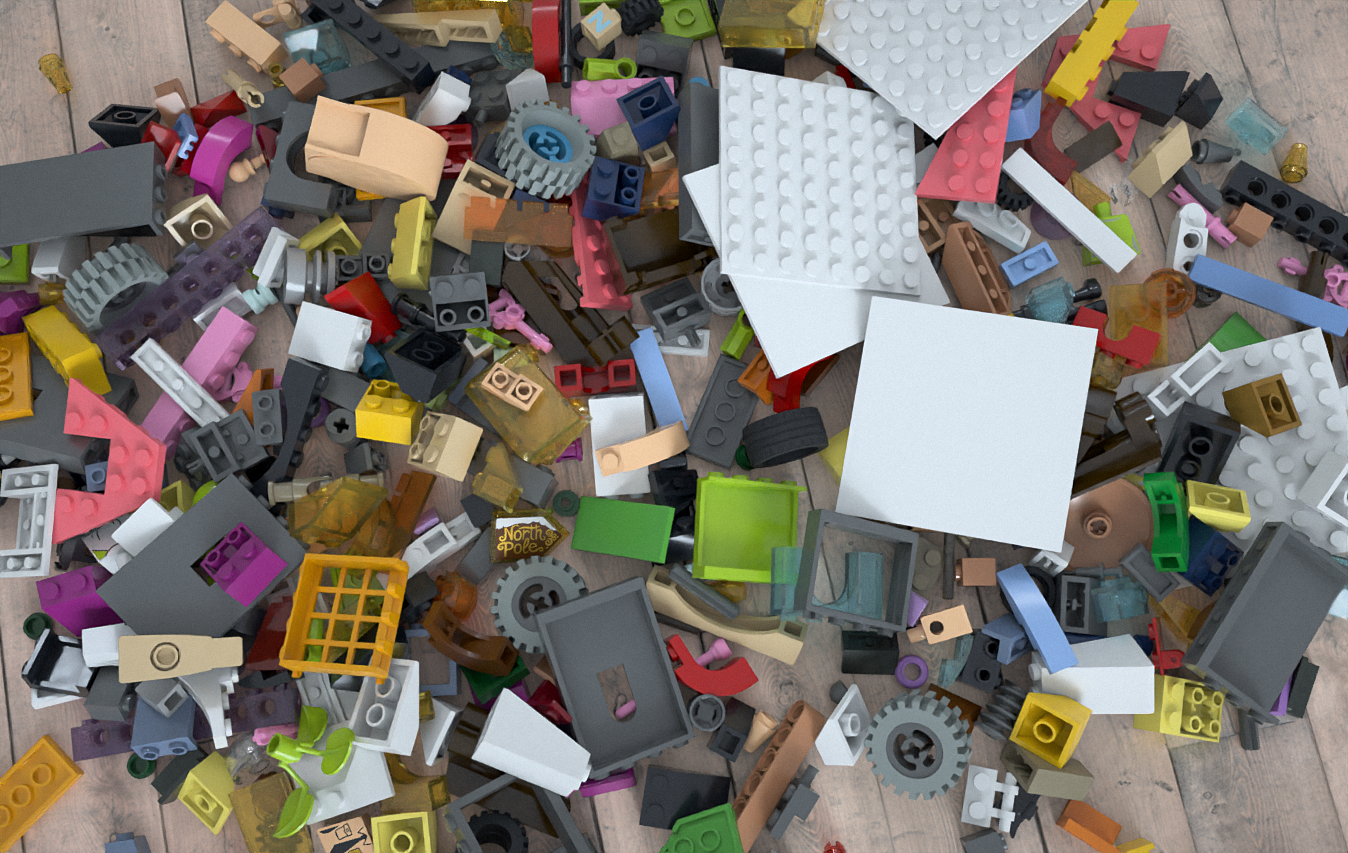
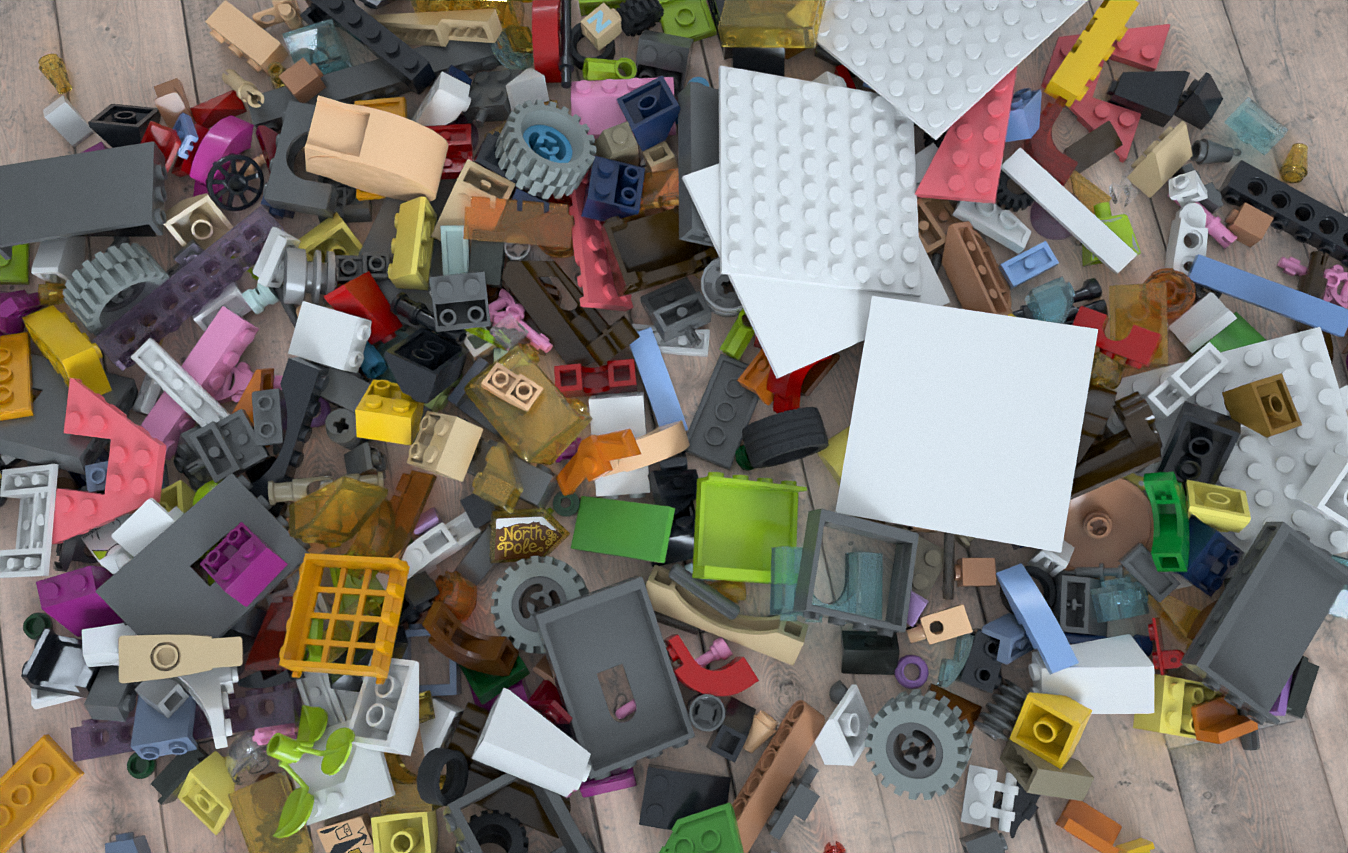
(67, 121): none -> white slope
(147, 396): none -> white plate
(234, 182): none -> black wheel
(430, 772): none -> black tyre
(454, 249): none -> light aqua tile
(508, 332): none -> clear tile
(594, 458): none -> orange plate
(1187, 188): none -> white bracket
(1202, 322): none -> white panel
(1218, 721): none -> orange panel

